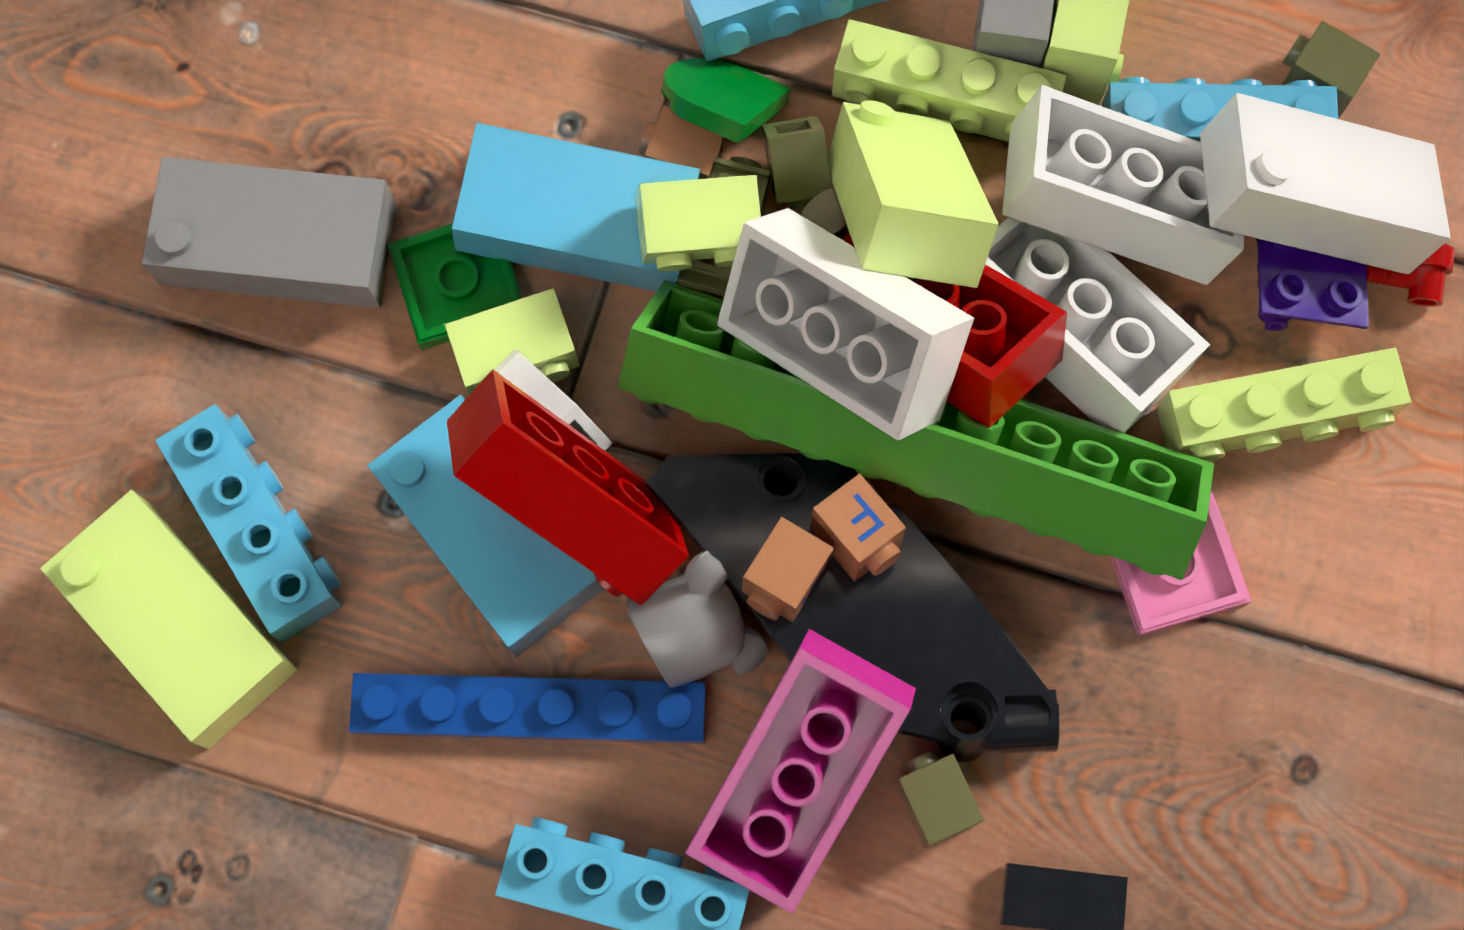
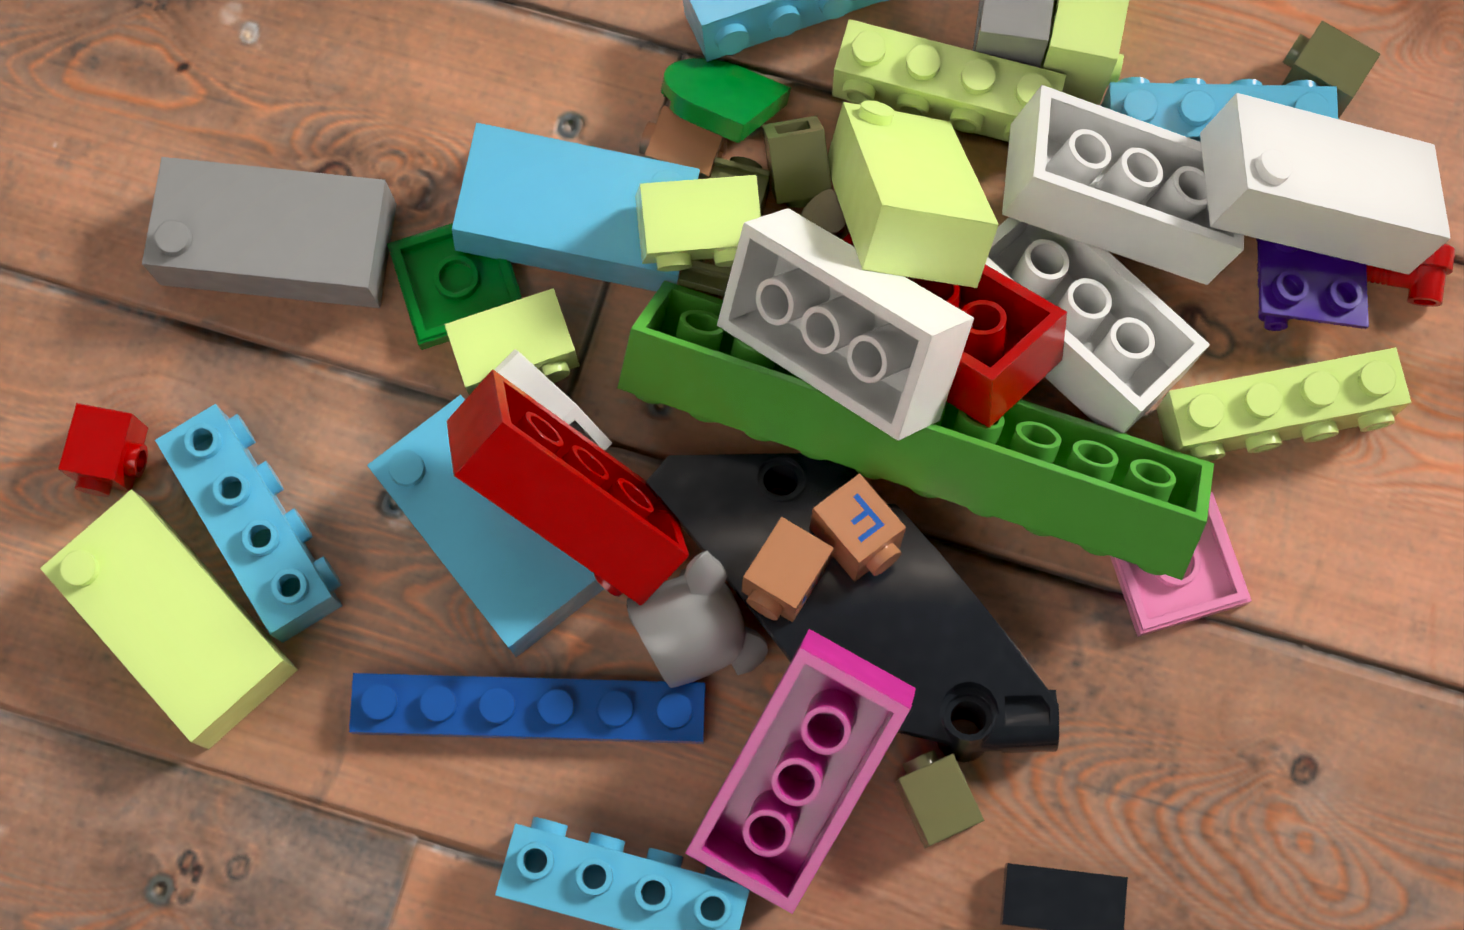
(104, 450): none -> red brick

